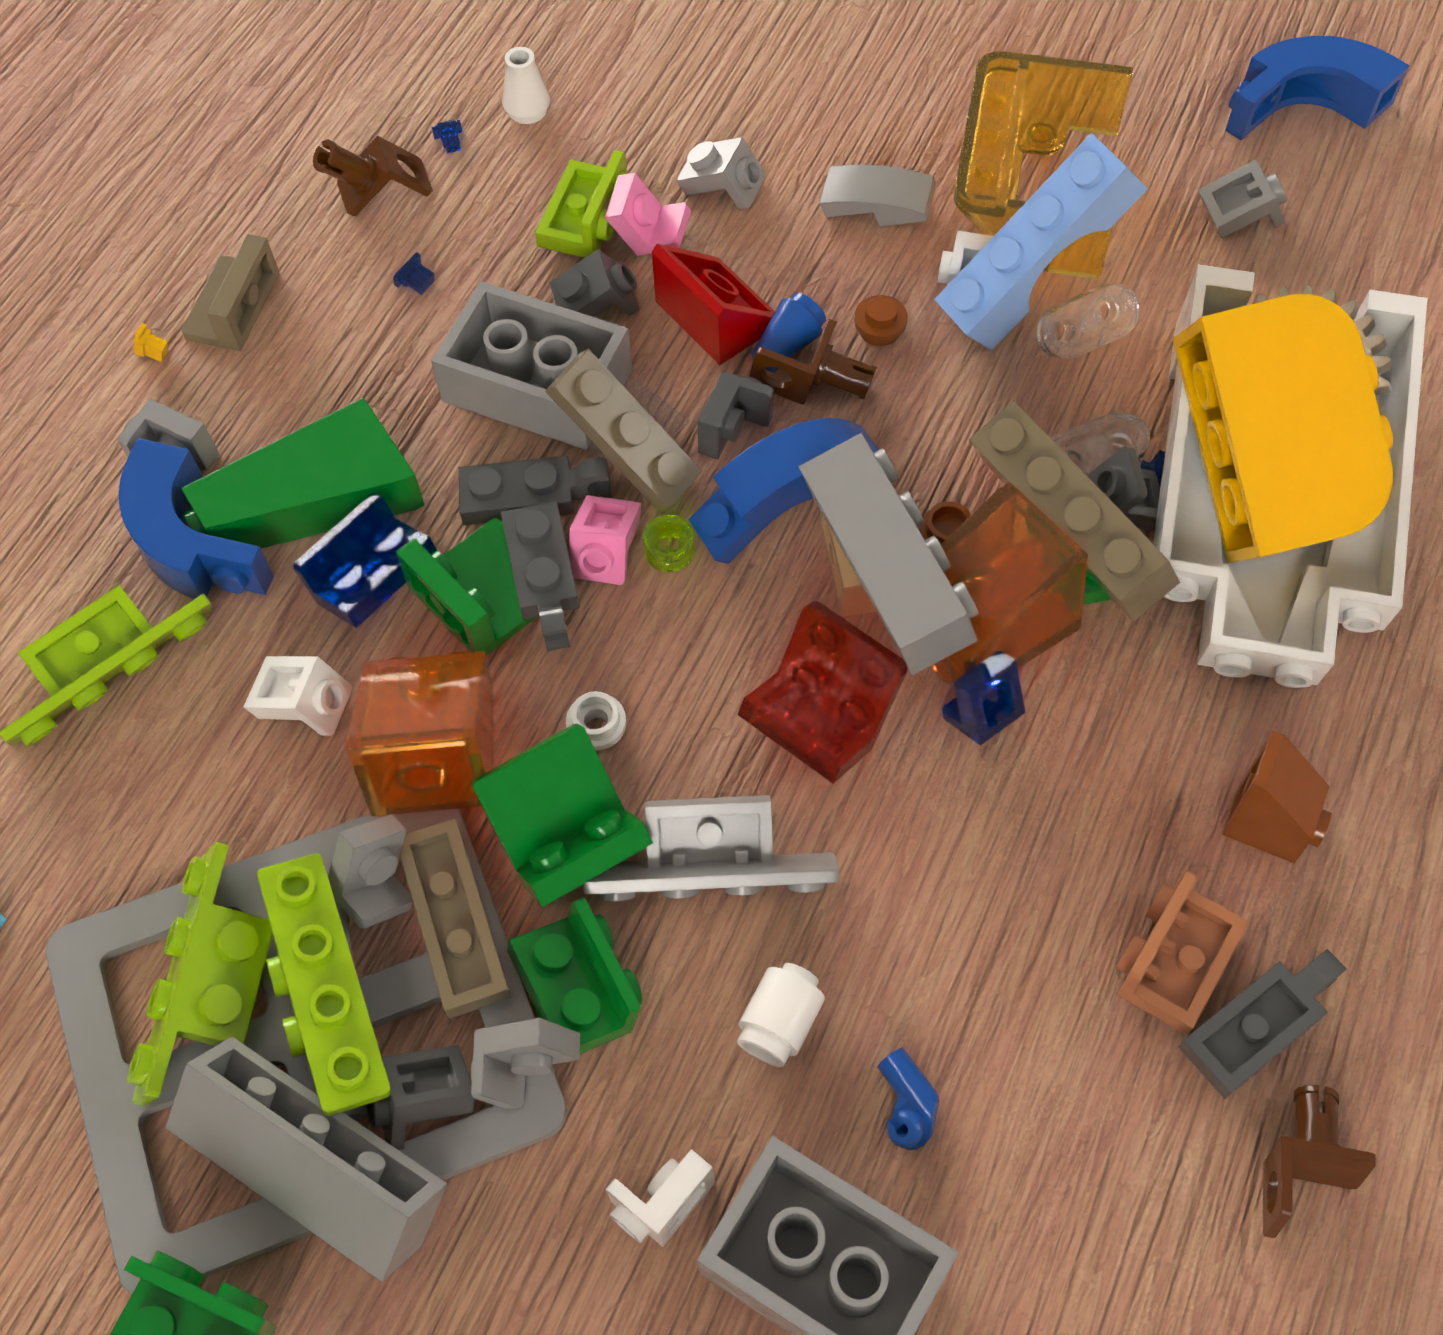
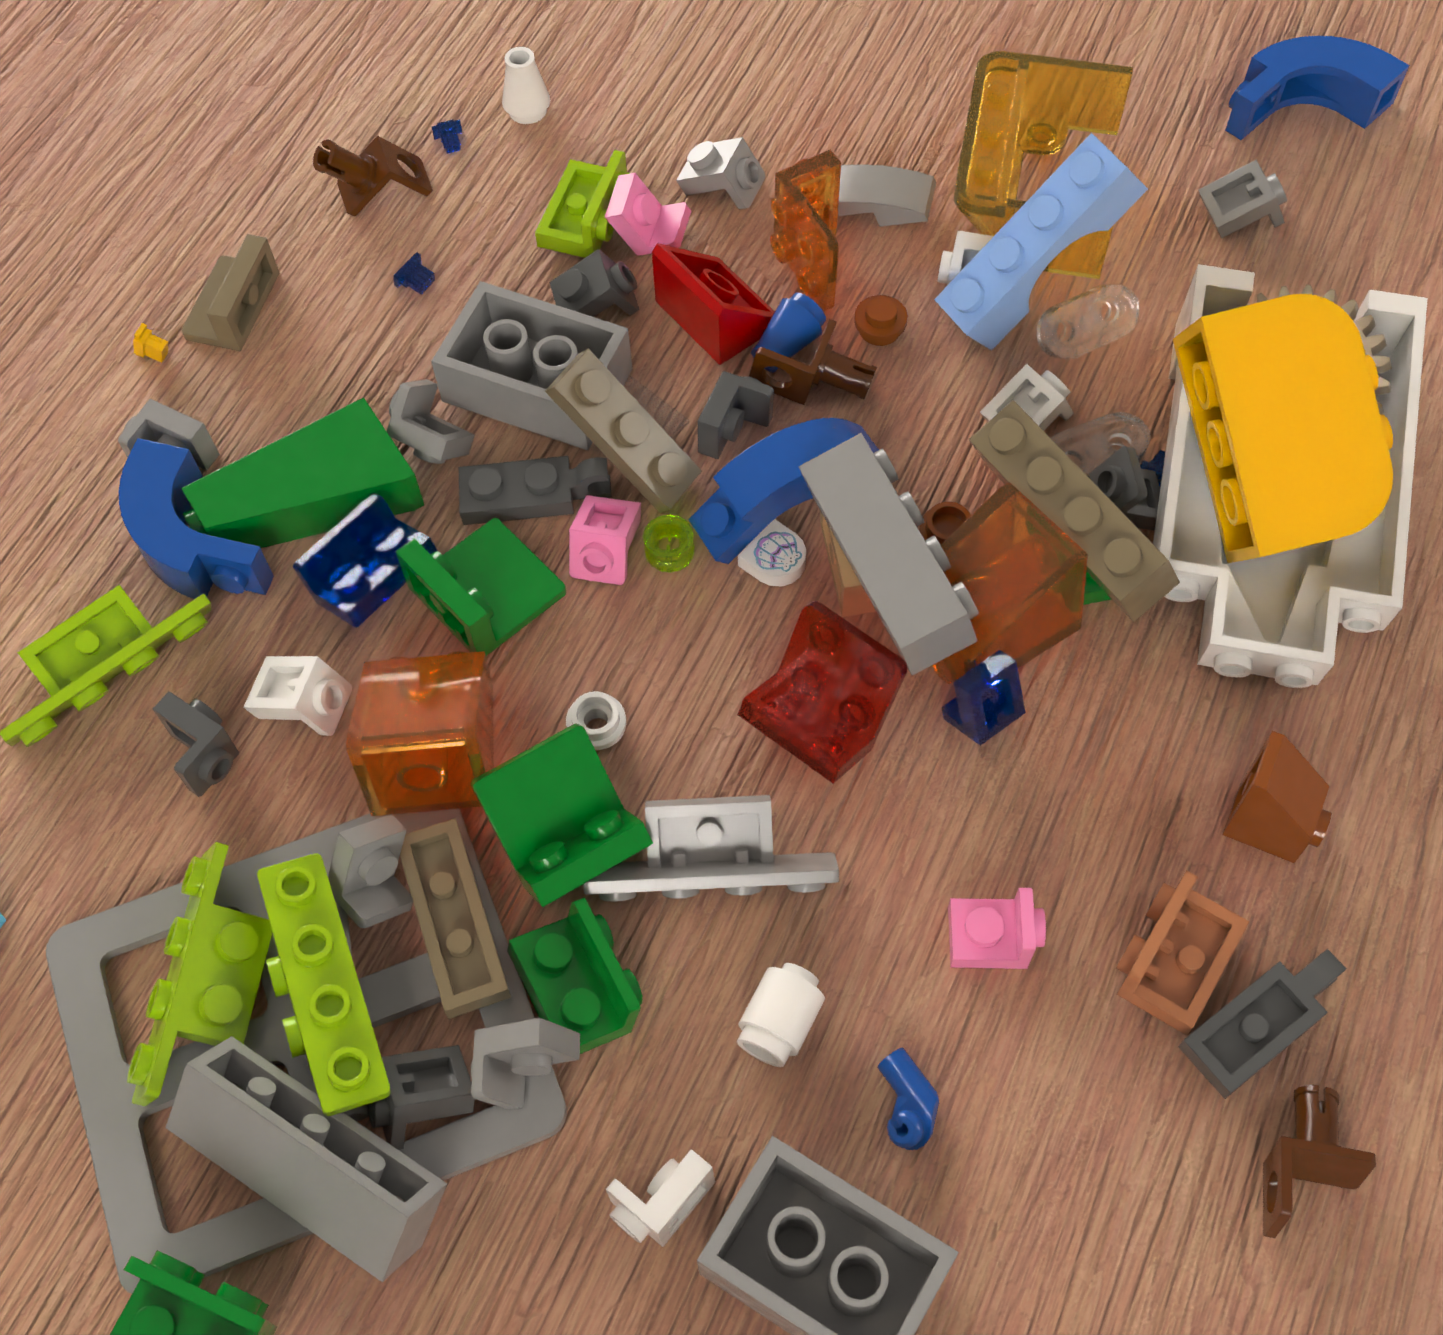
(209, 745): none -> dark grey bracket
(413, 425): none -> light grey bracket
(541, 568): dark grey plate -> none
(774, 556): none -> tile
(807, 224): none -> clear orange bracket
(995, 931): none -> bright pink bracket
(1037, 395): none -> white bracket

